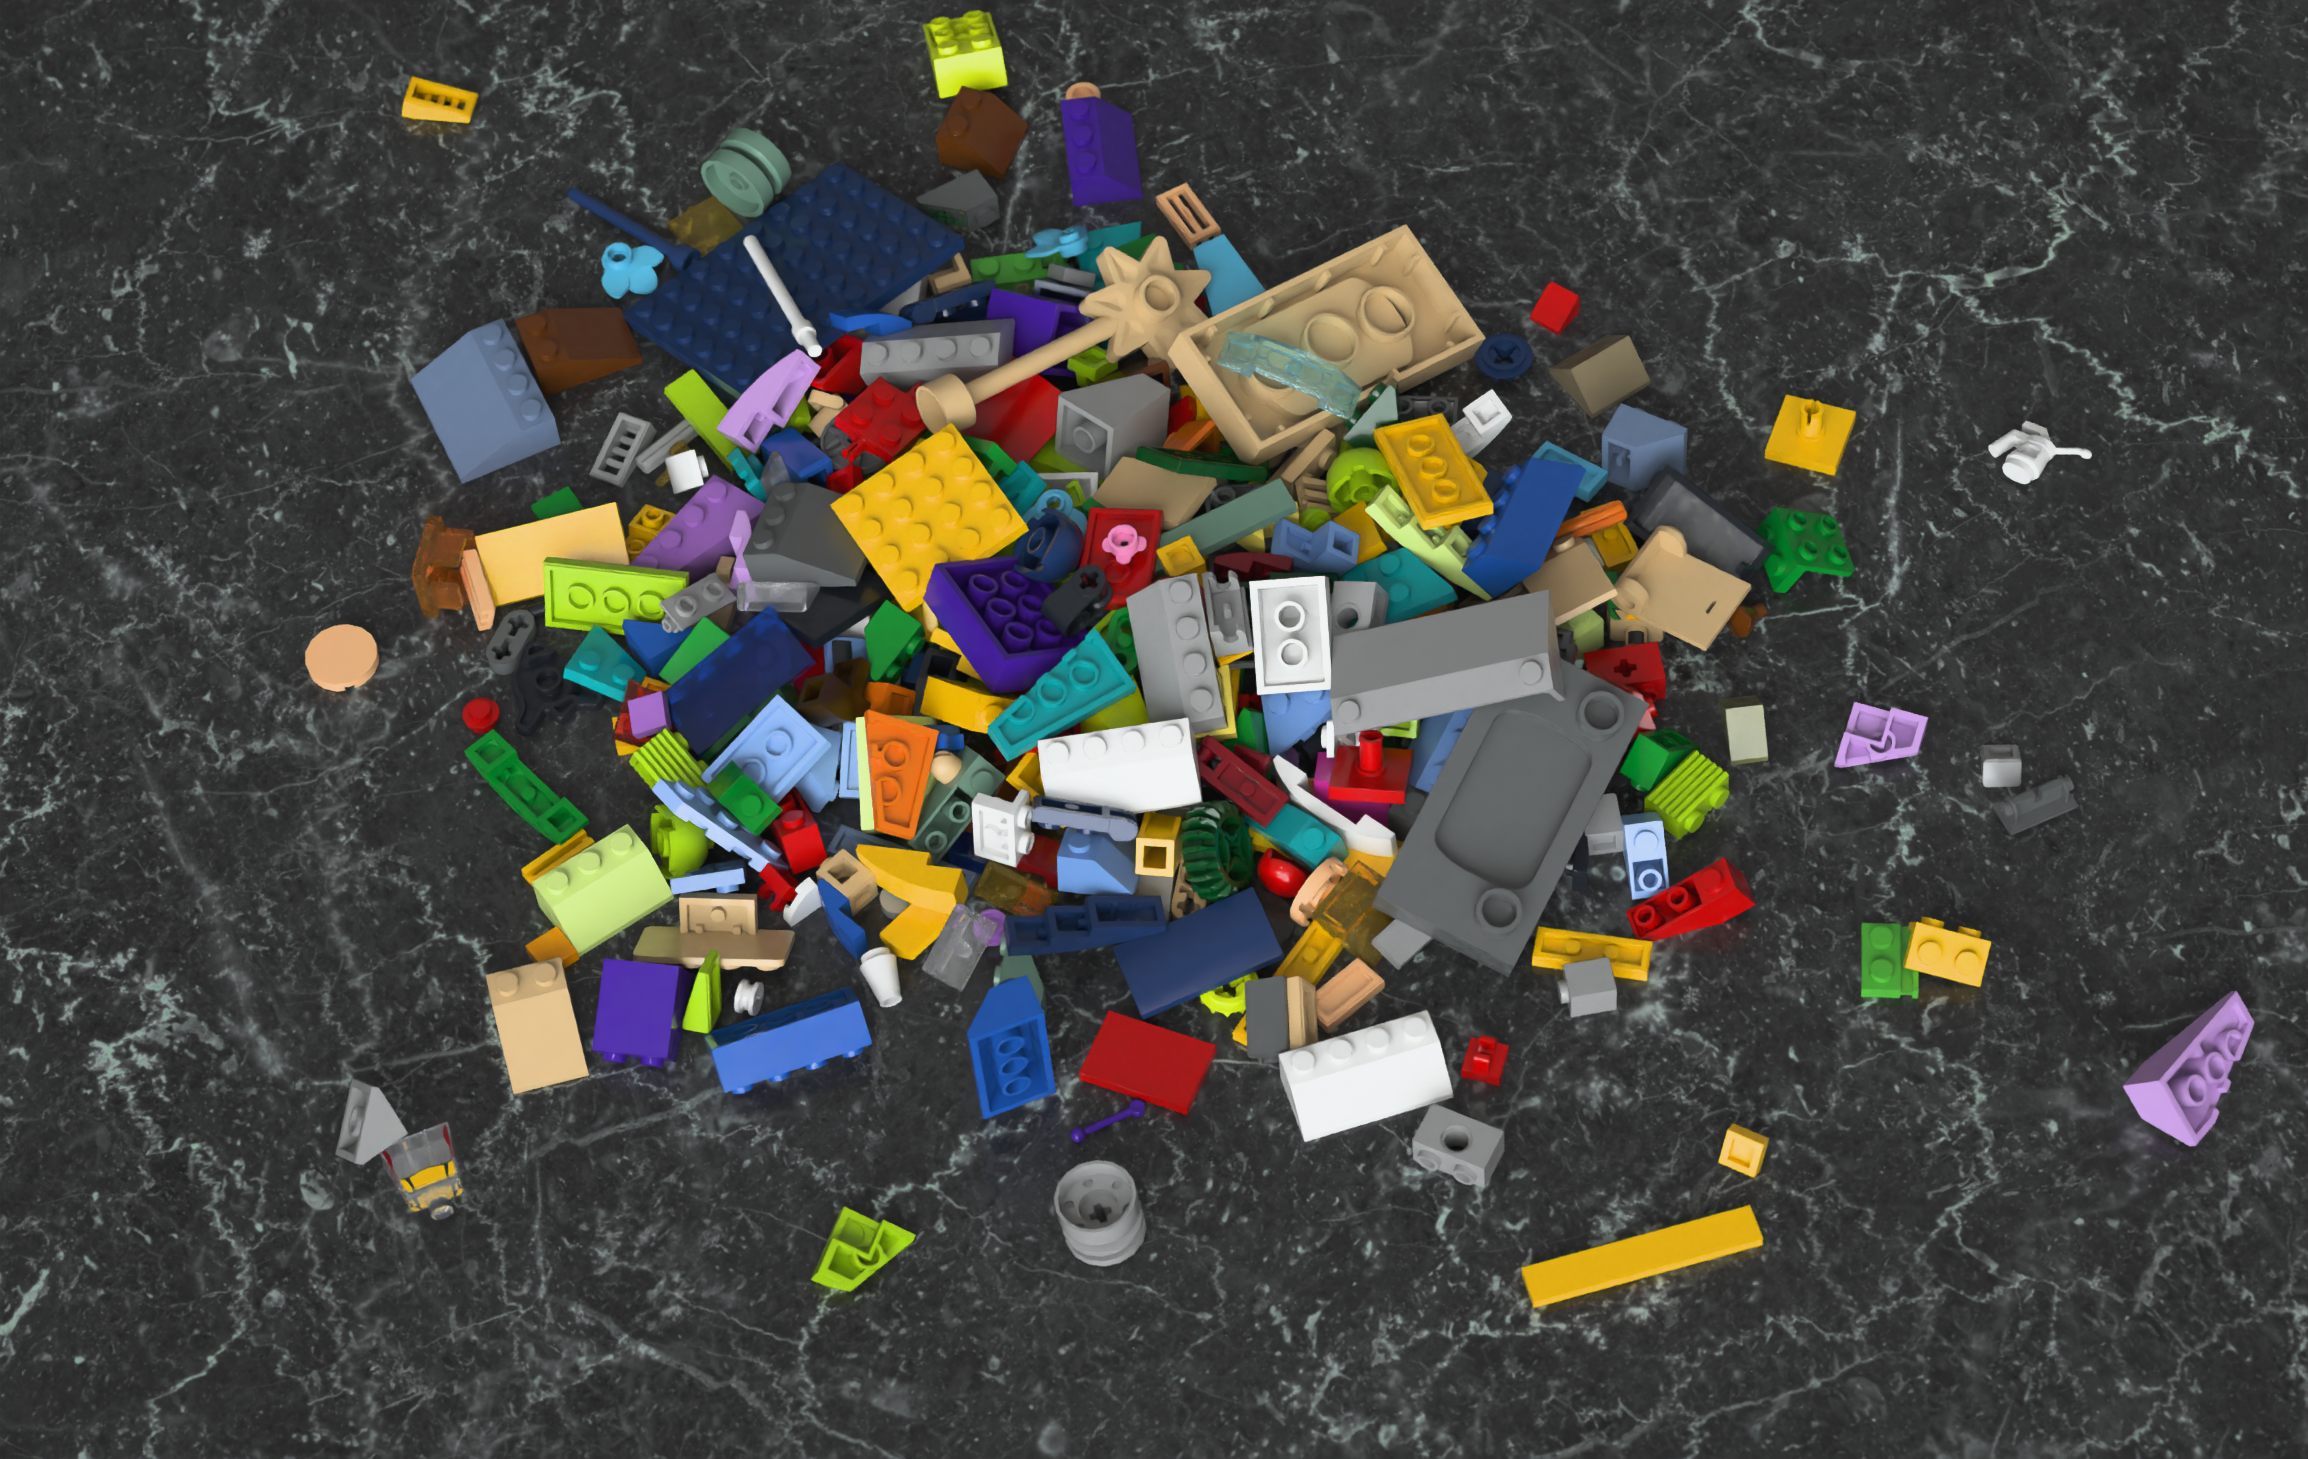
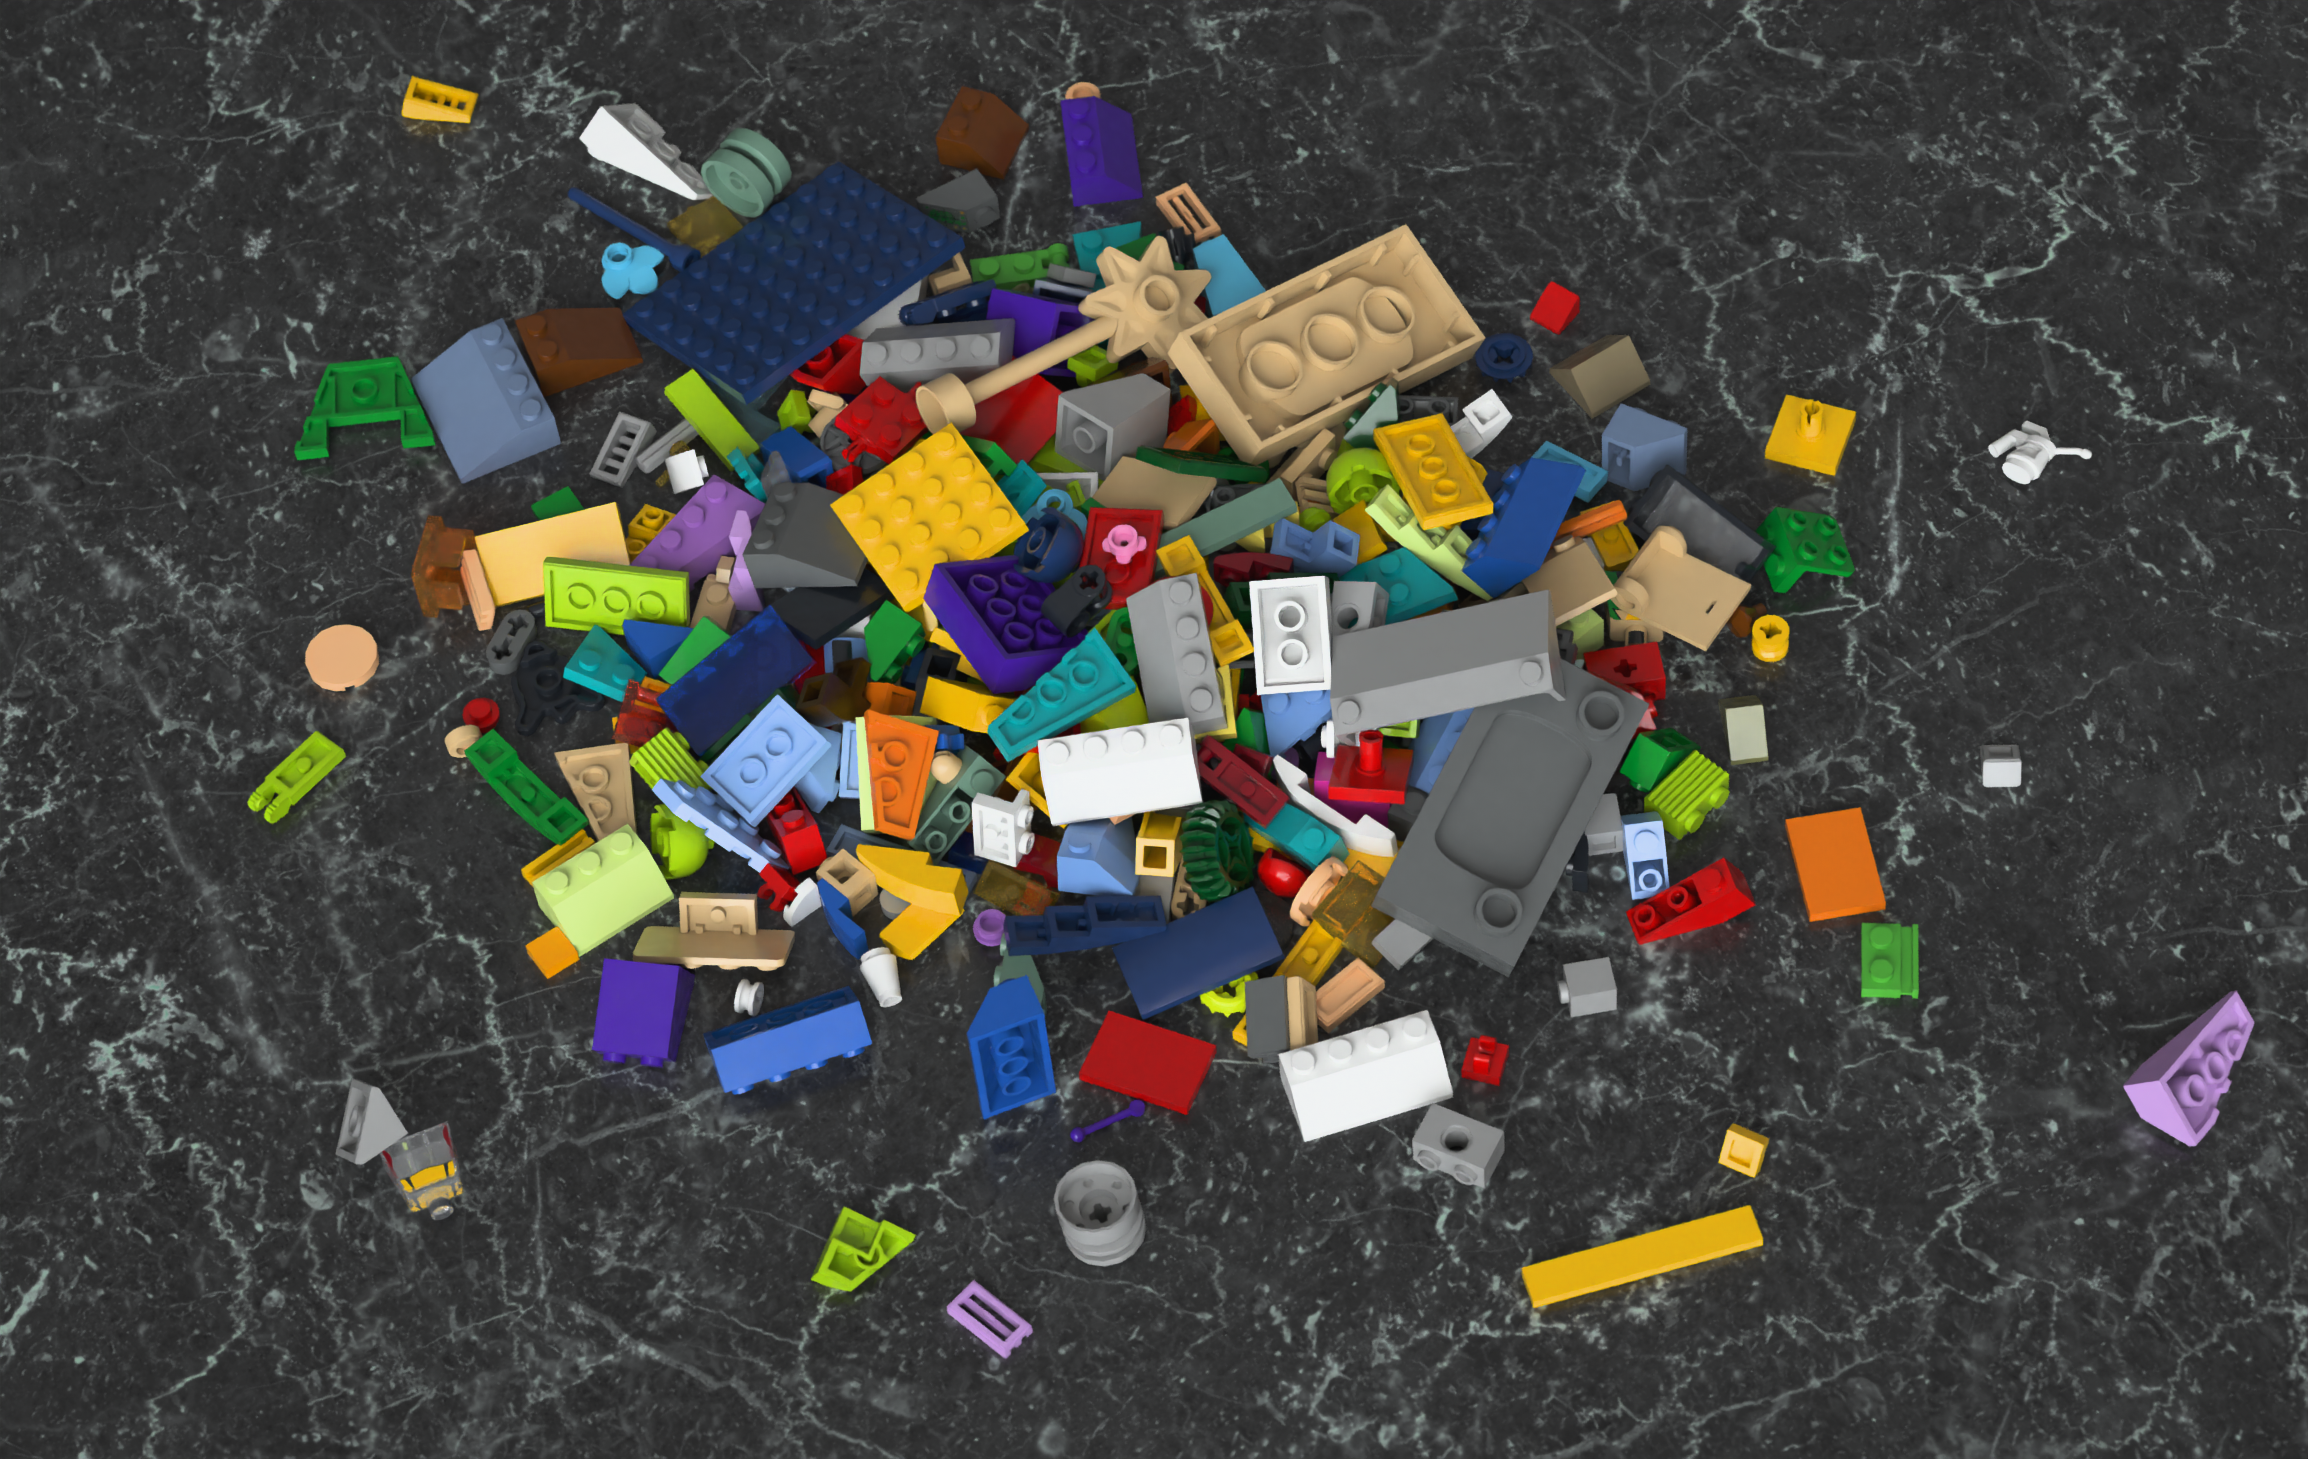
(296, 776): none -> lime hinge
(363, 394): none -> green wing
(461, 739): none -> tan tile
(537, 1025): tan slope -> none
(601, 785): none -> tan wing
(634, 143): none -> white wedge
(649, 714): medium lavender tile -> none
(694, 602): light grey hinge -> none
(705, 998): lime slope -> none
(722, 876): wing -> none
(744, 798): green slope -> none
(769, 401): lavender slope -> none
(781, 595): clear slope -> none
(801, 328): white bar -> none
(873, 321): blue slope -> none
(959, 947): clear slope -> none
(965, 53): neon yellow slope -> none
(1012, 1339): none -> lavender tile
(1067, 241): medium azure plate -> none
(1085, 817): hinge -> none
(1179, 243): none -> black gear
(1227, 615): light grey hinge -> none
(1292, 367): clear light blue slope -> none
(1558, 947): yellow tile -> none
(1777, 644): none -> yellow wheel
(1835, 864): none -> orange tile
(1880, 735): lavender slope -> none
(1946, 953): yellow bracket -> none
(2036, 805): dark grey hinge -> none

